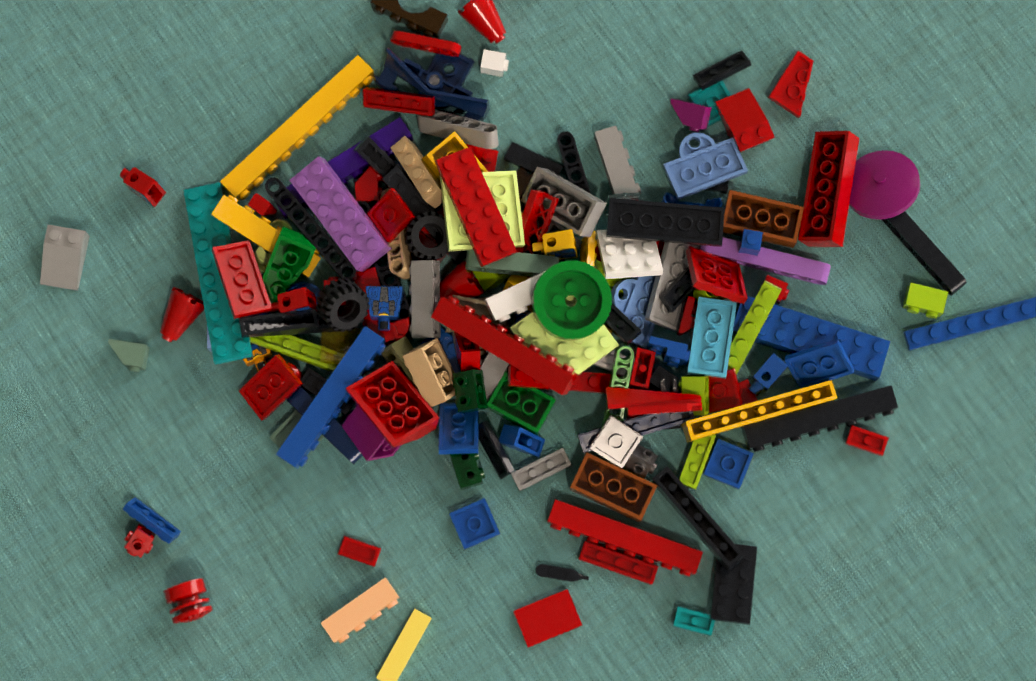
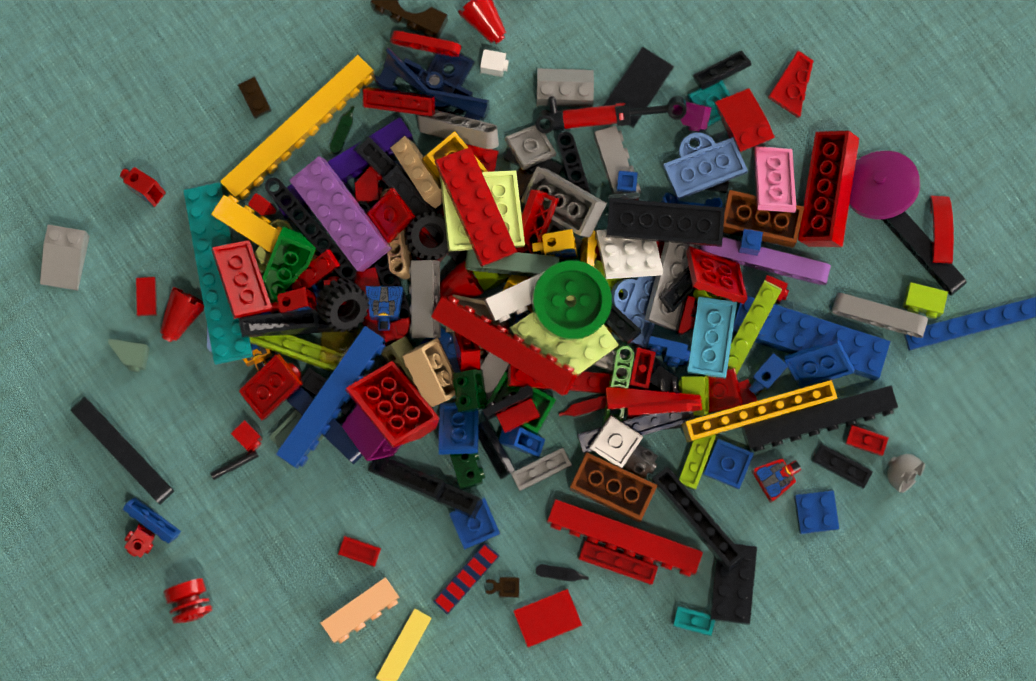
(122, 450): none -> black beam
(146, 296): none -> red tile
(234, 465): none -> black piece
(247, 436): none -> red brick
(254, 97): none -> dark brown plate
(316, 270): none -> red plate
(342, 132): none -> dark green piece
(427, 486): none -> black slope
(466, 578): none -> tile
(508, 401): none -> black hinge
(508, 587): none -> dark brown plate
(518, 415): none -> red tile
(530, 147): none -> light grey tile
(568, 86): none -> light grey slope
(585, 407): none -> red piece
(602, 115): none -> piece
(627, 181): none -> blue plate
(641, 82): none -> black tile
(774, 179): none -> bright pink tile
(776, 477): none -> torso
(816, 512): none -> blue plate
(842, 466): none -> black tile
(880, 315): none -> light grey beam
(903, 471): none -> light grey cylinder
(942, 229): none -> red slope

